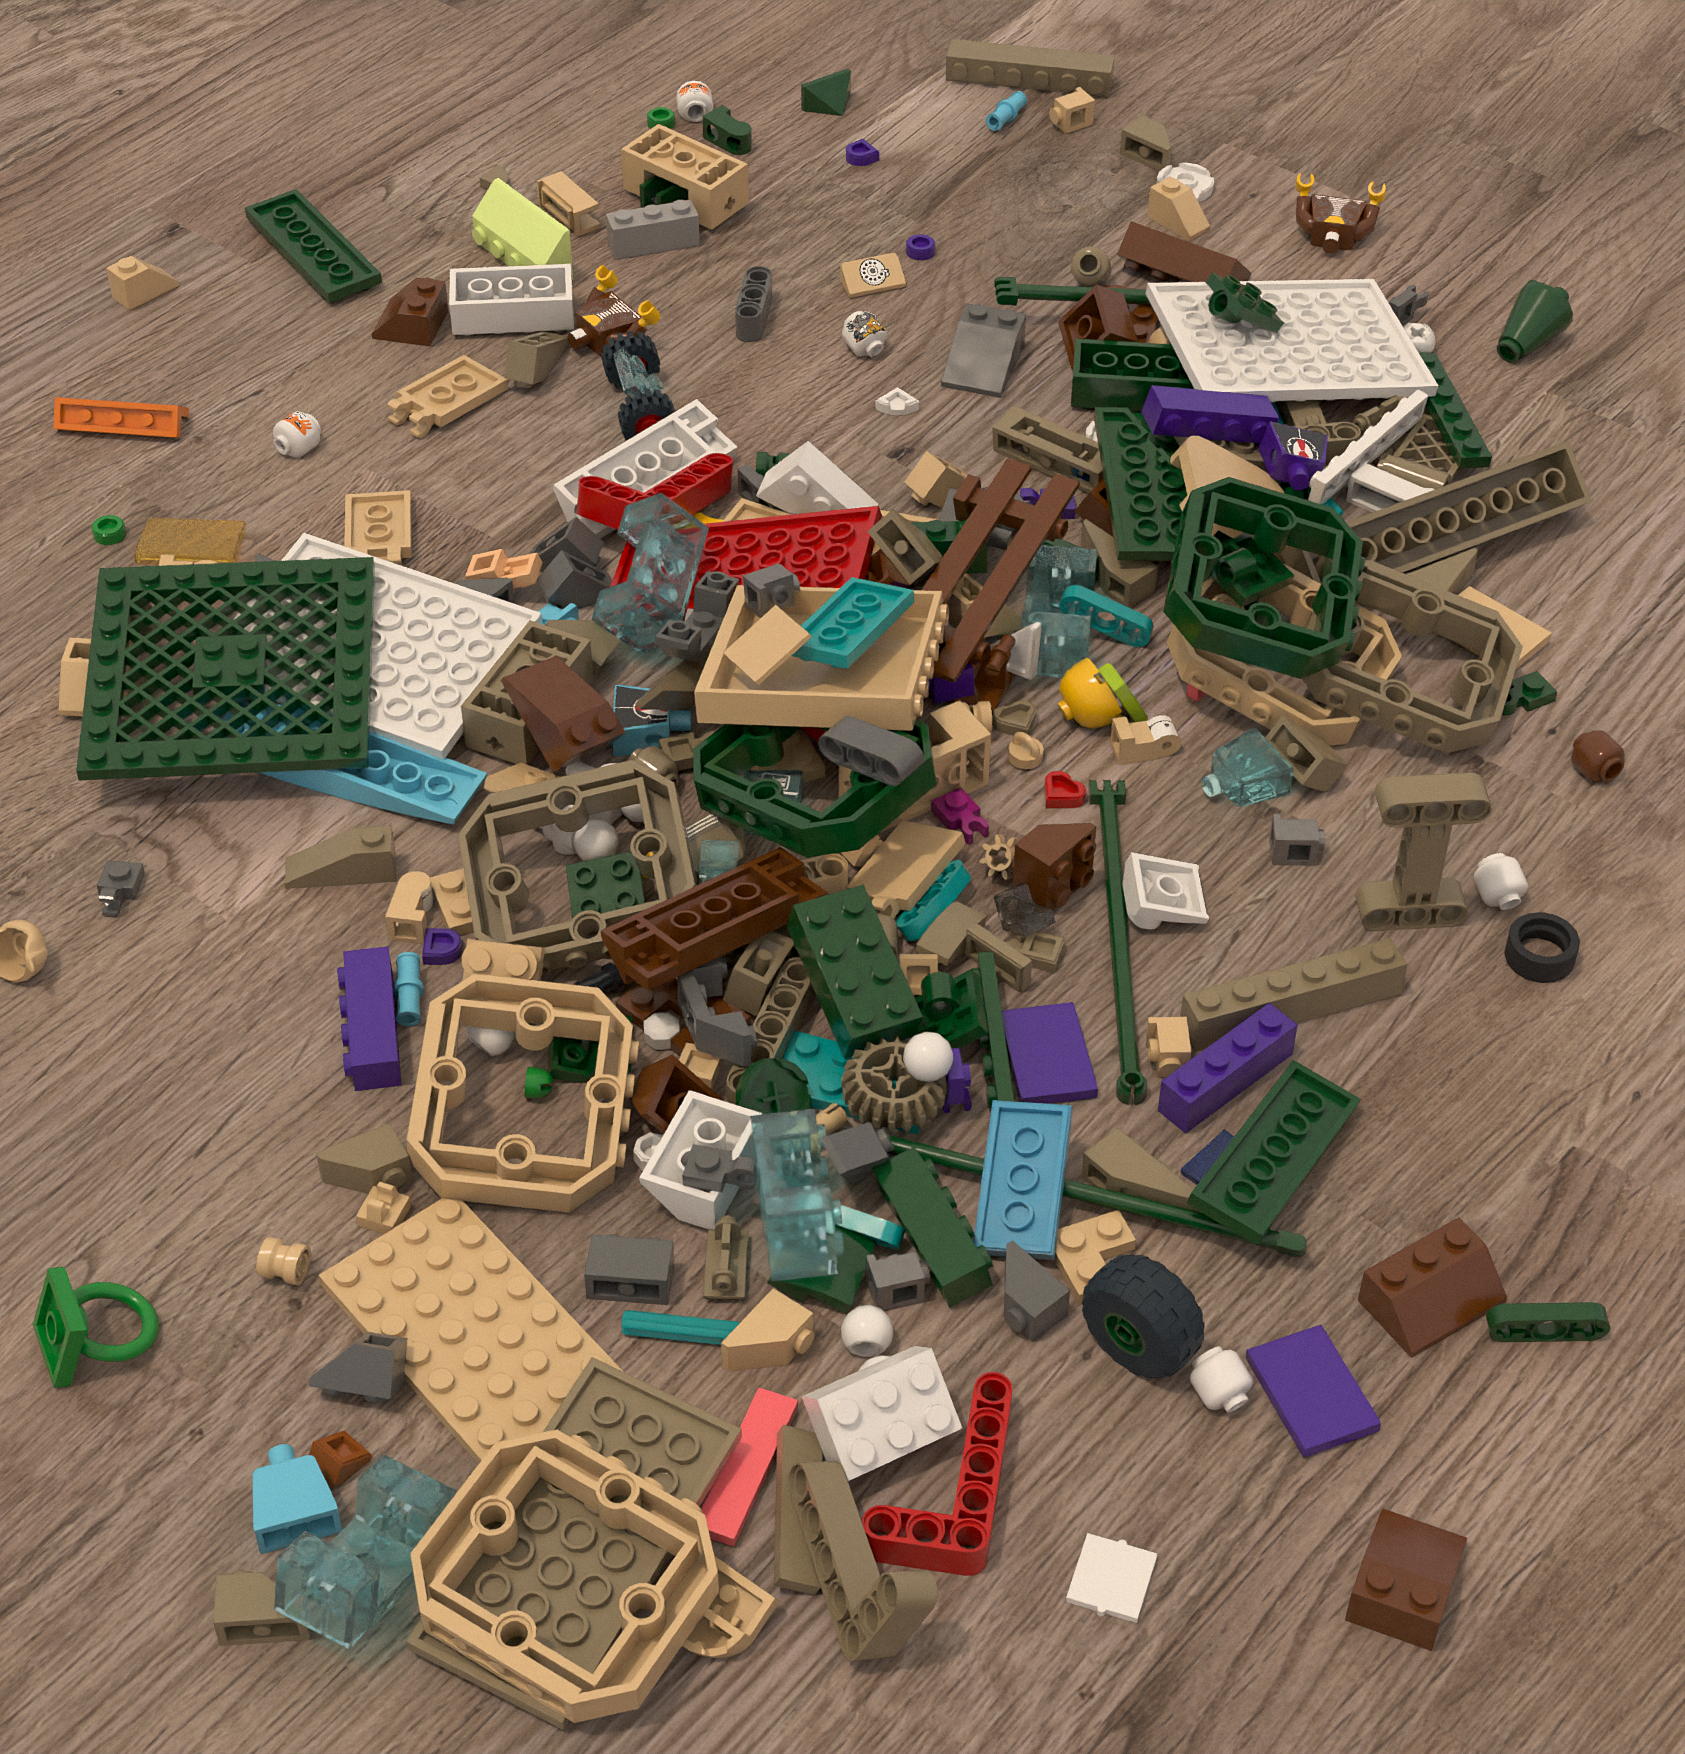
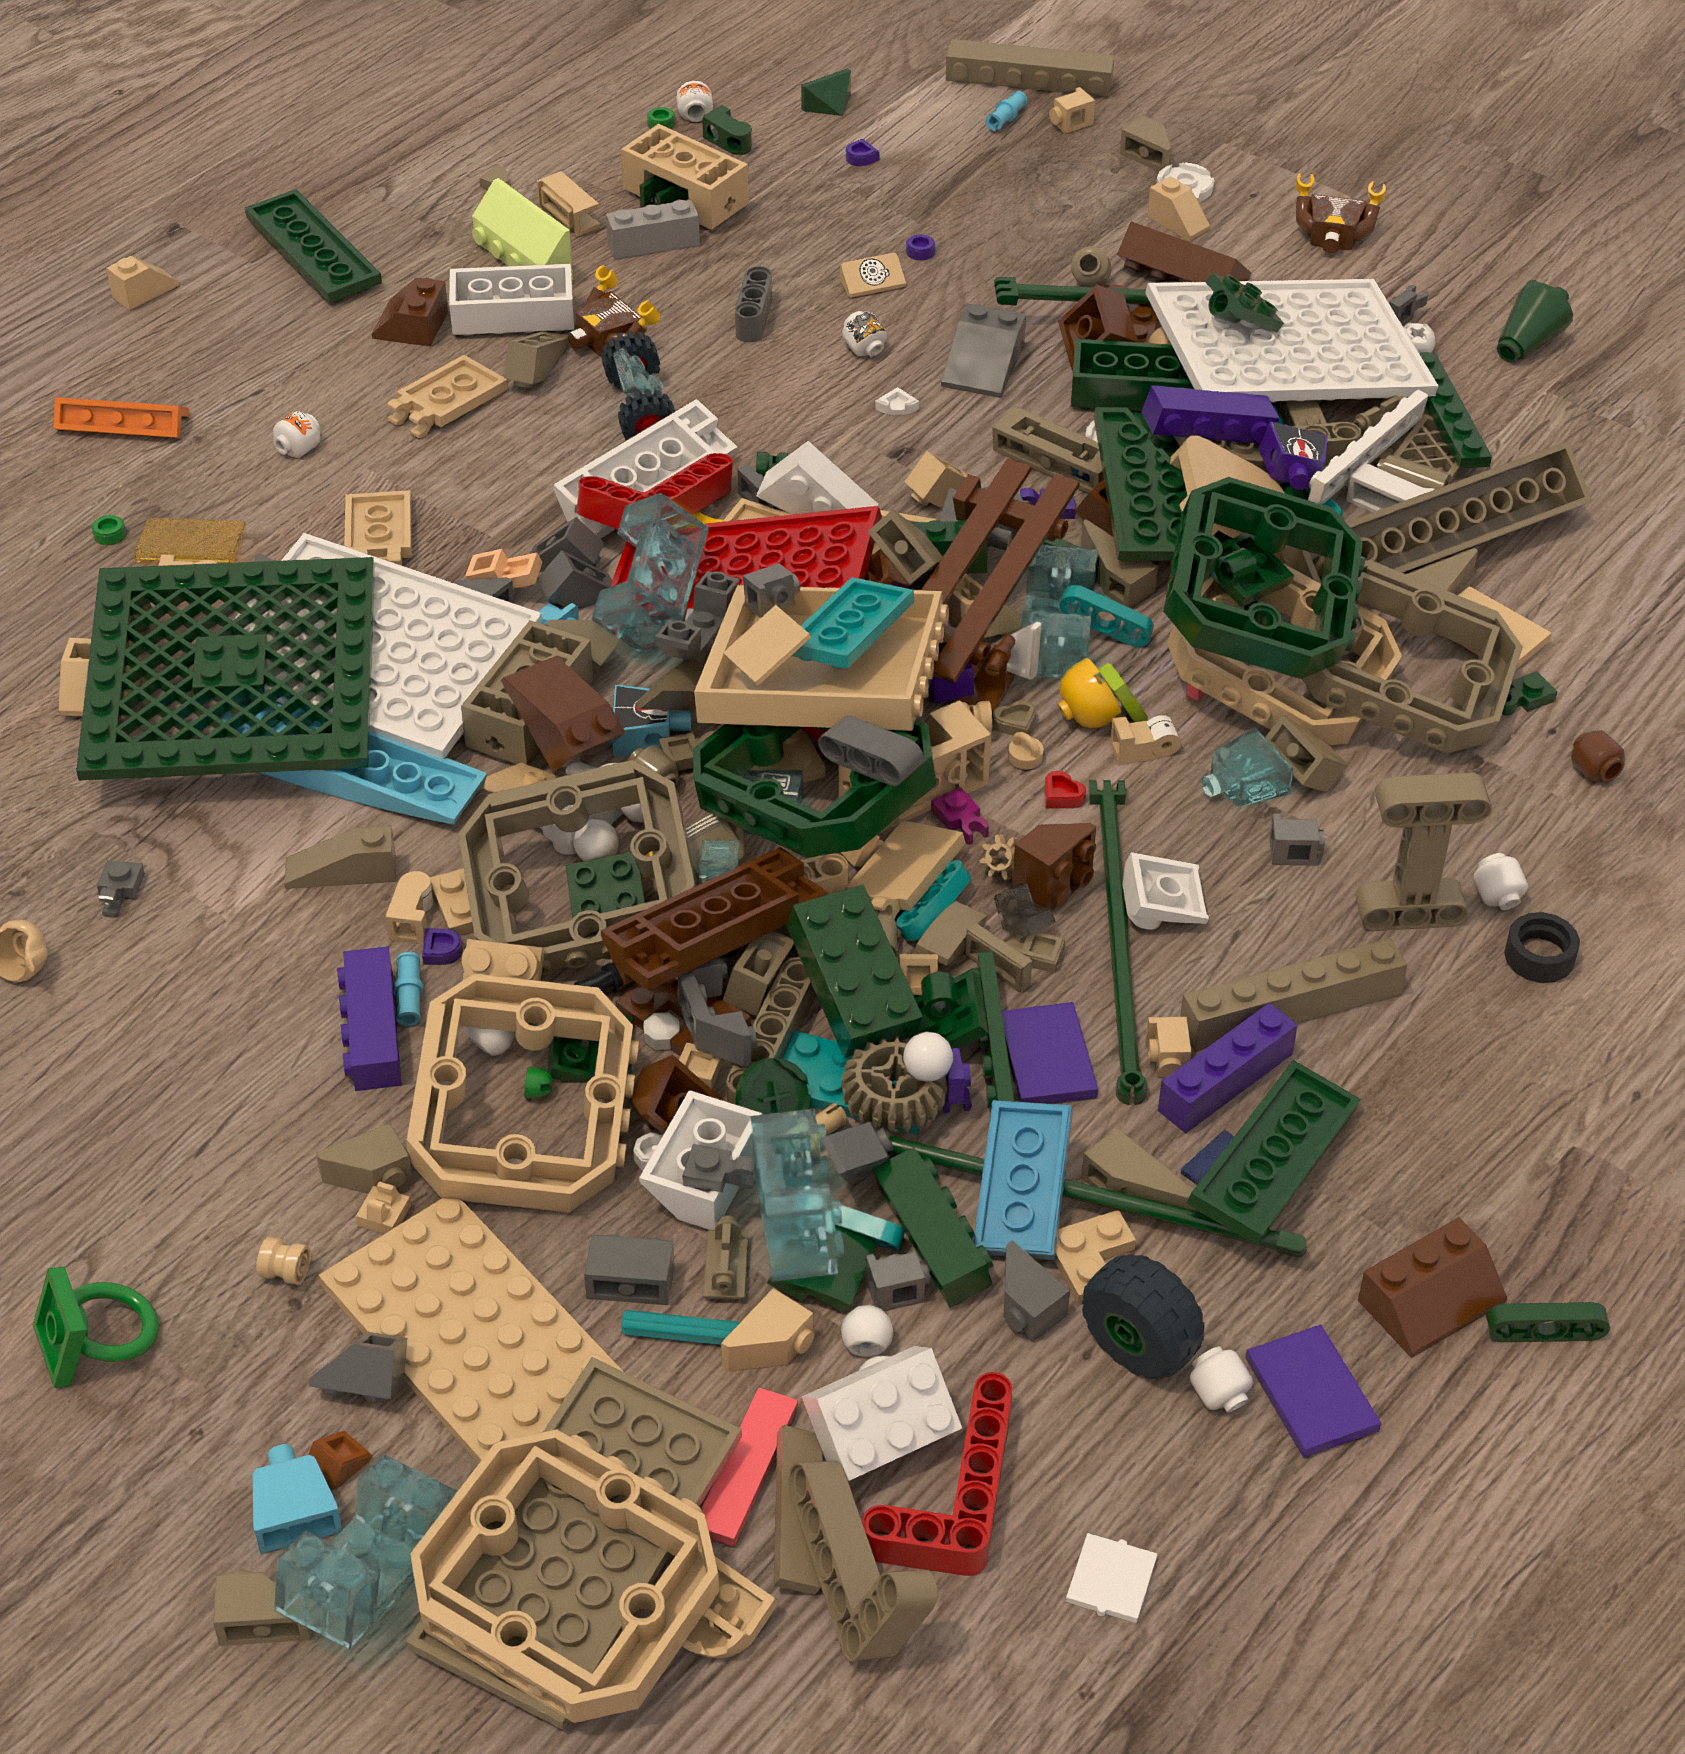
(1405, 1579): reddish brown slope -> none

